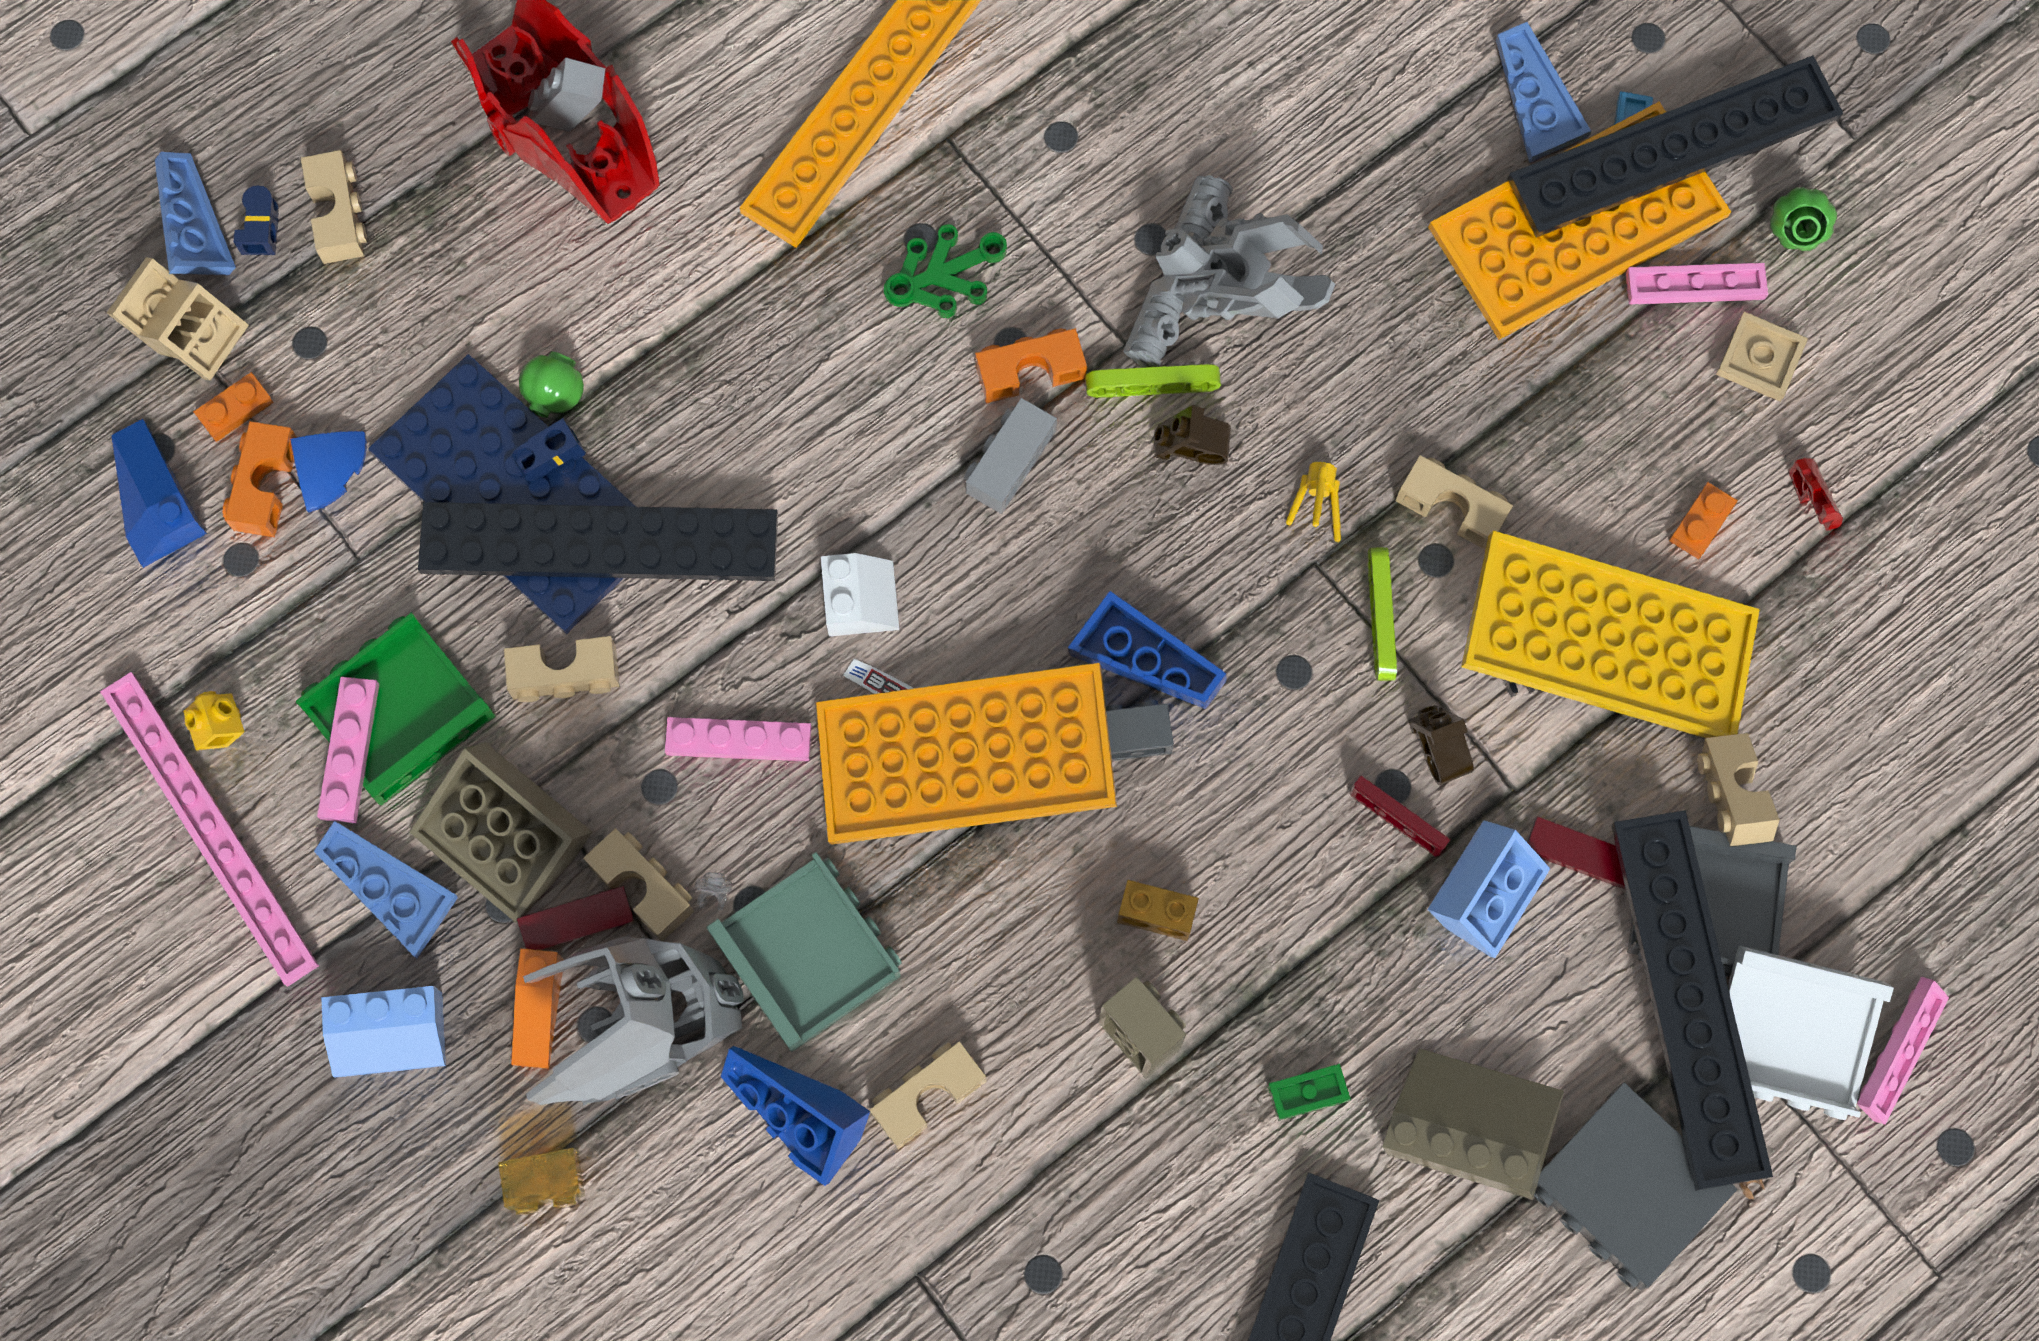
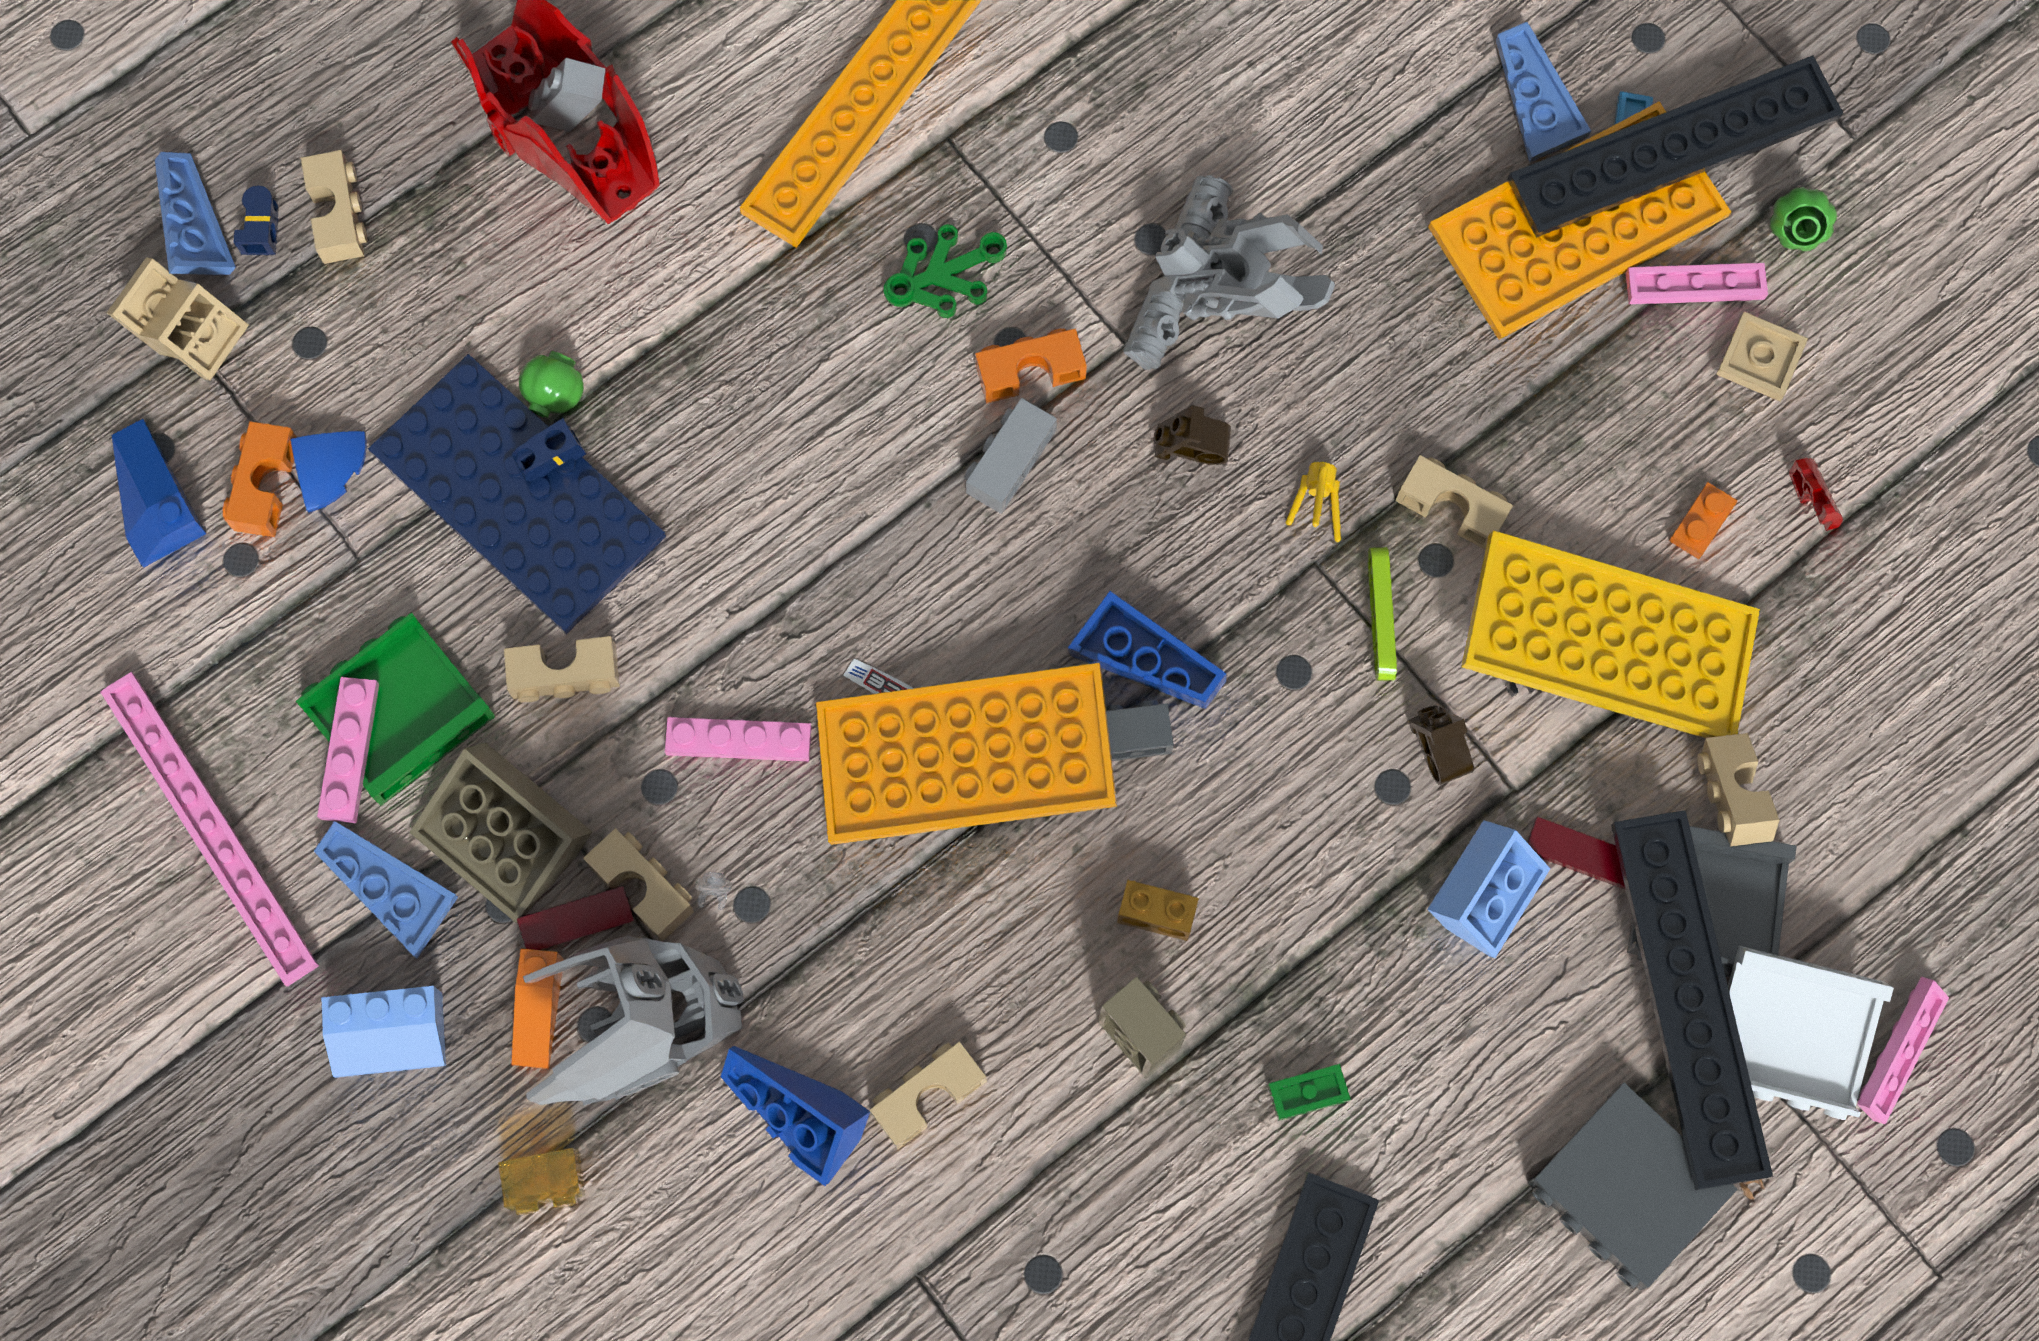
(213, 720): yellow brick -> none
(233, 407): orange plate -> none
(598, 541): black plate -> none
(806, 952): sand green panel -> none
(859, 594): white slope -> none
(1153, 381): lime beam -> none
(1399, 816): dark red tile -> none
(1473, 1123): dark tan slope -> none

